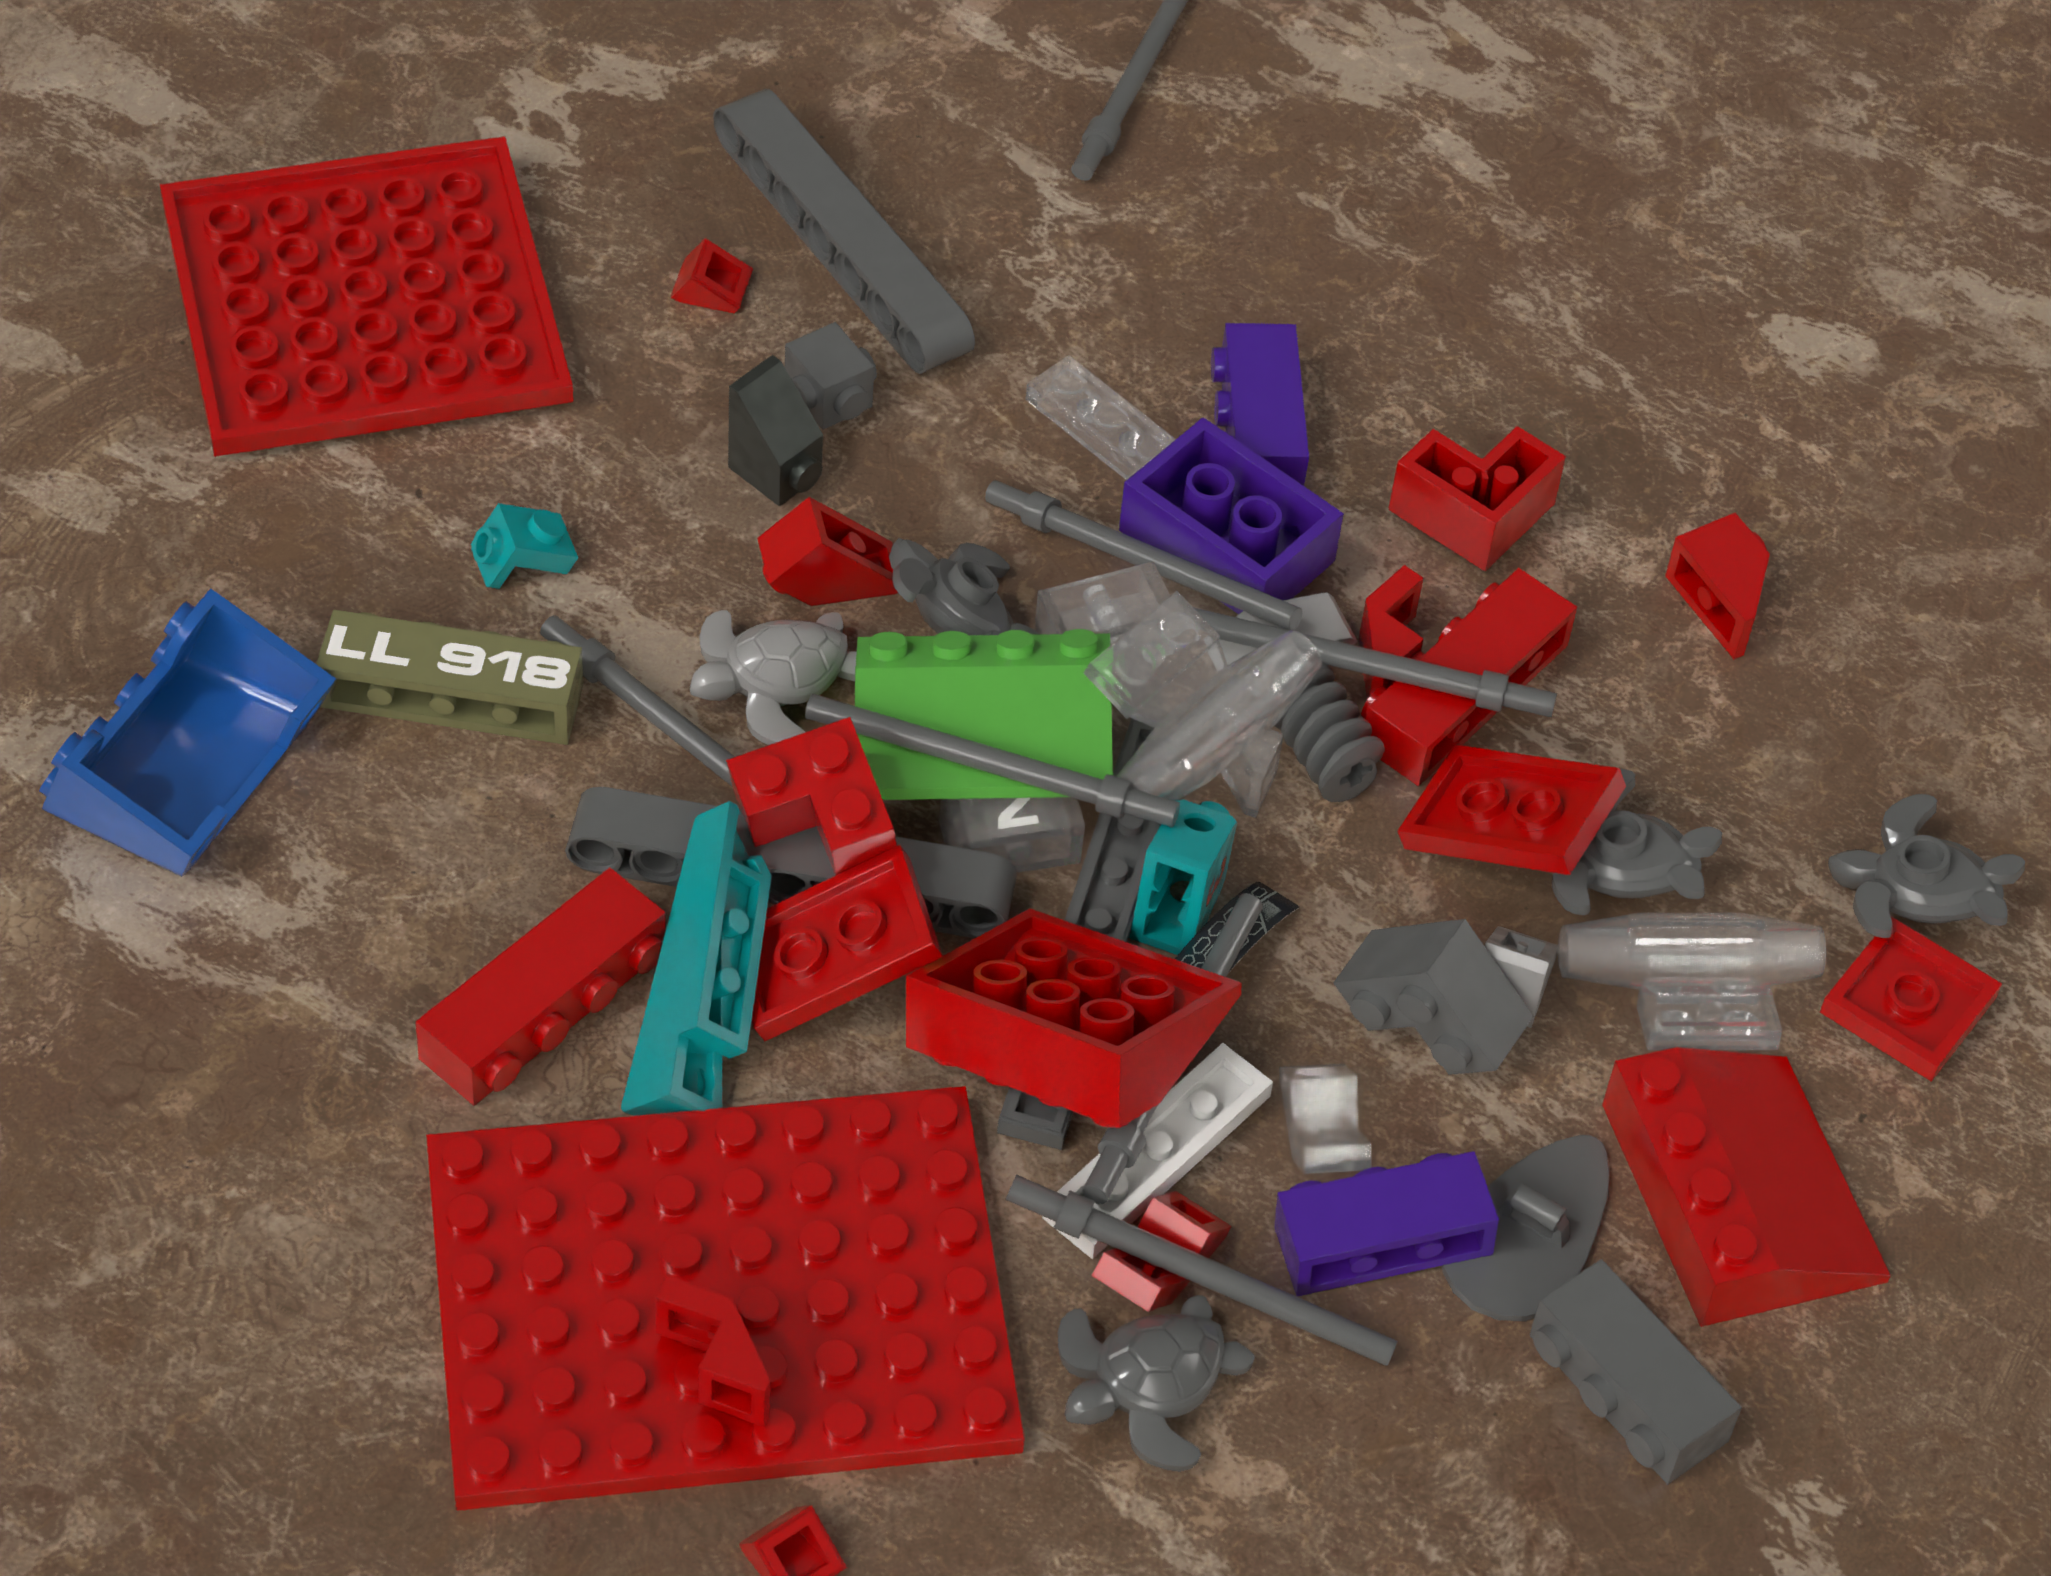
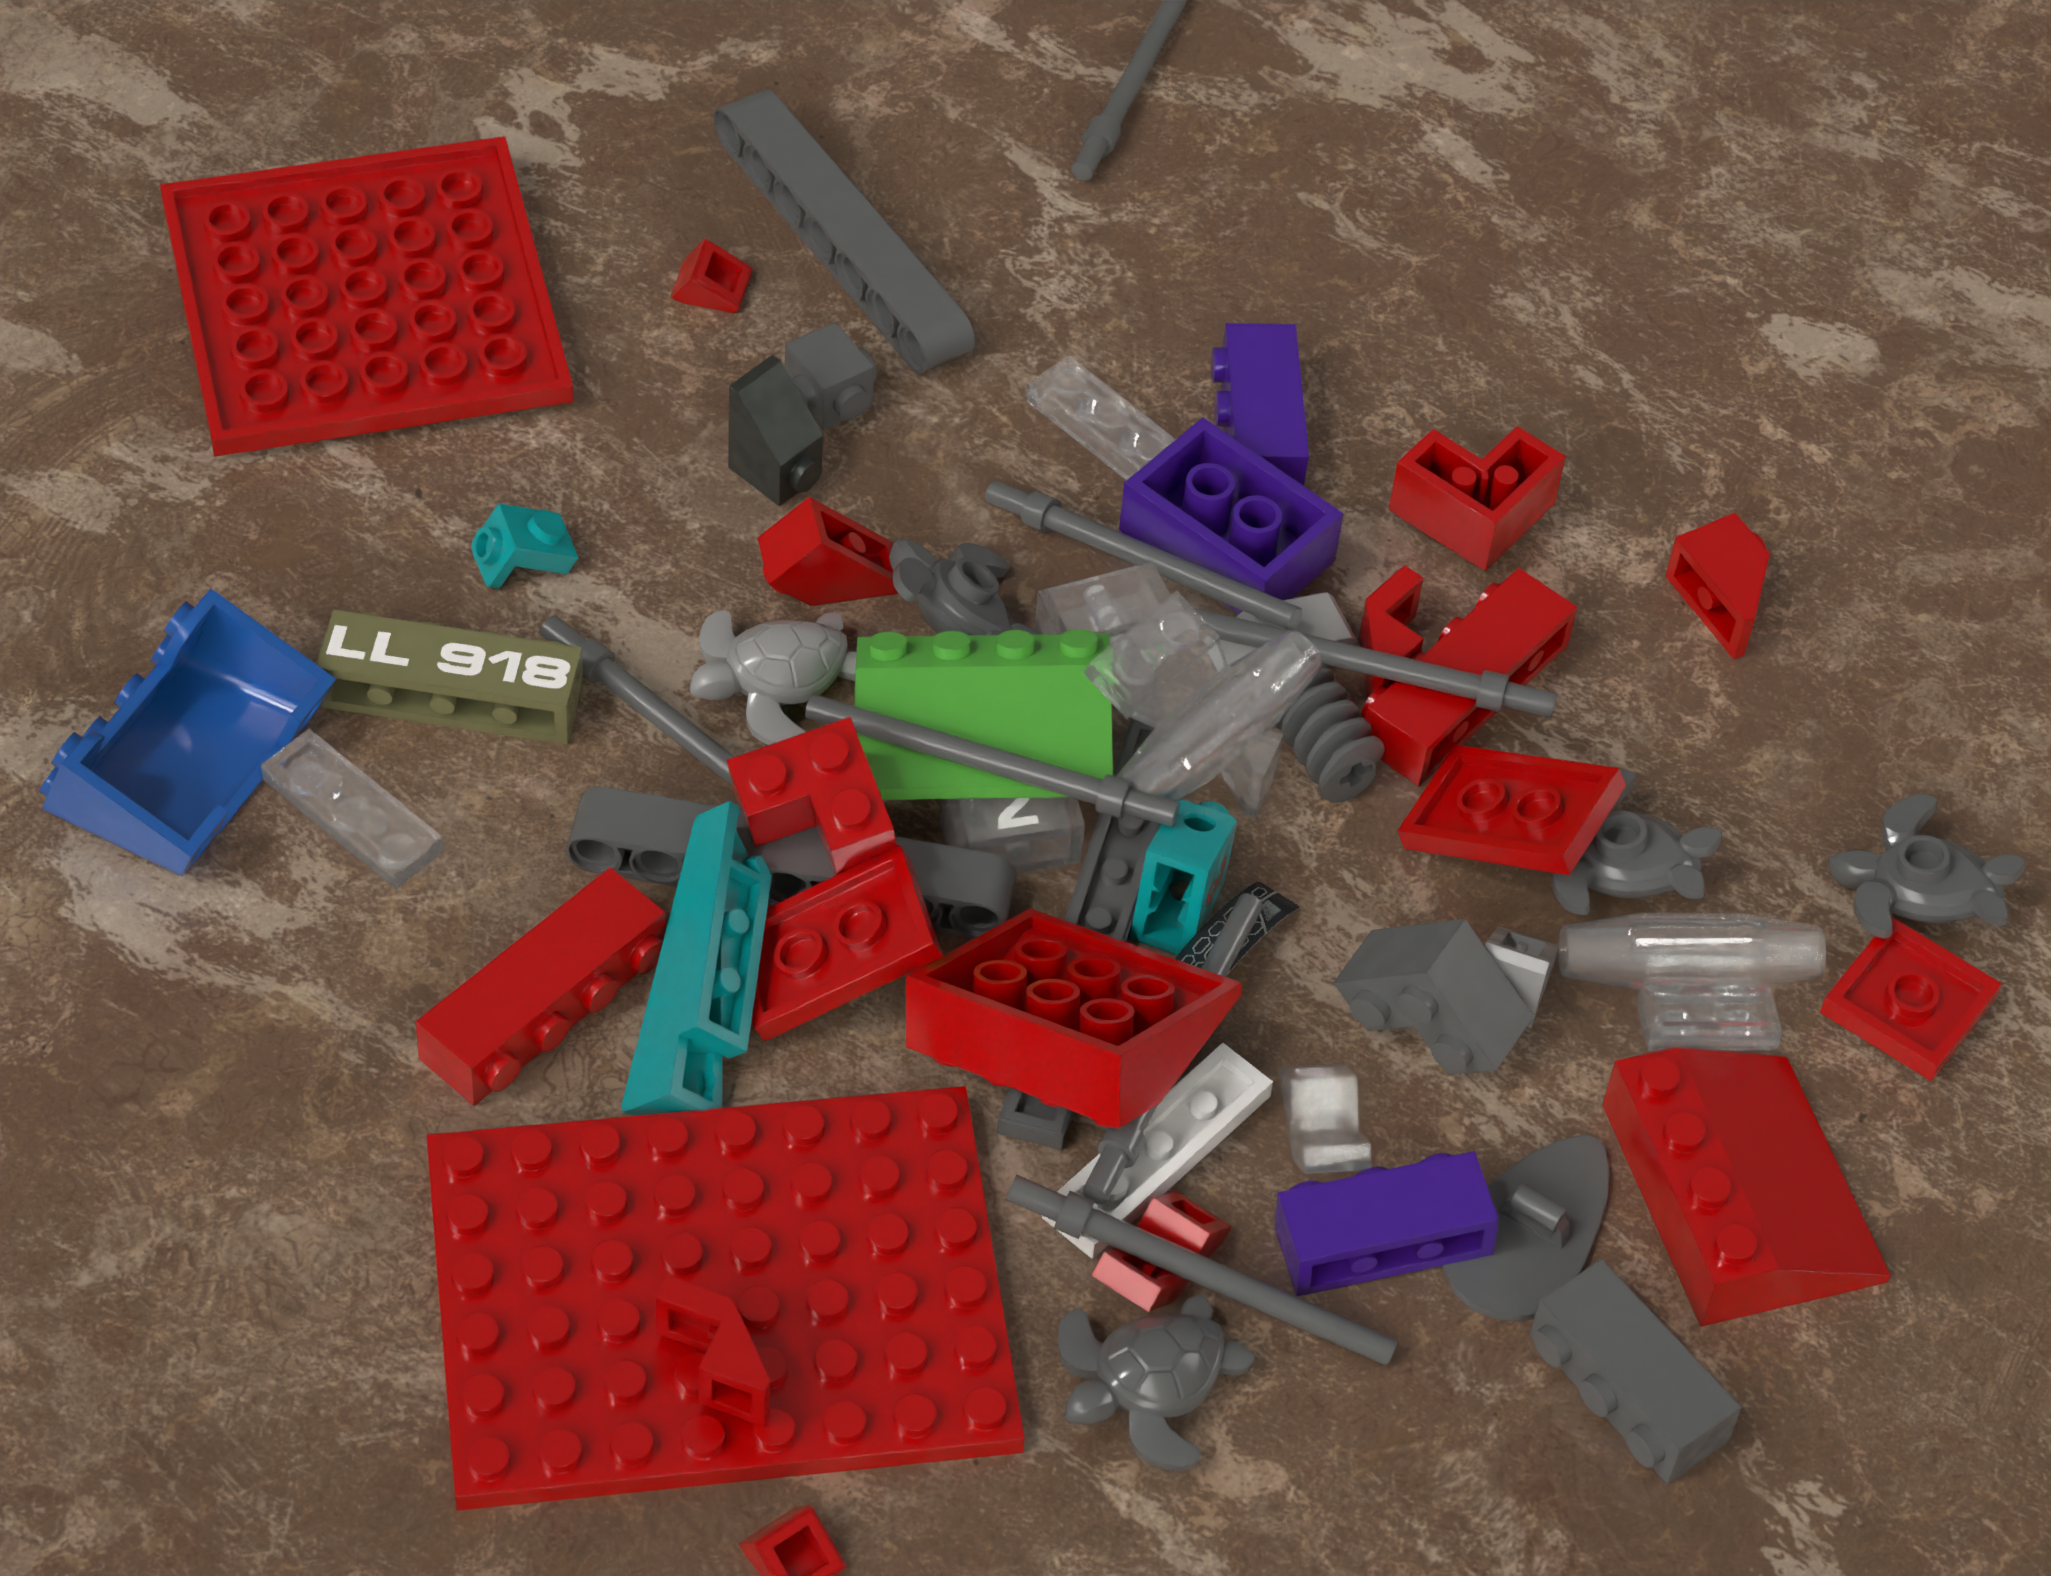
(352, 808): none -> clear plate

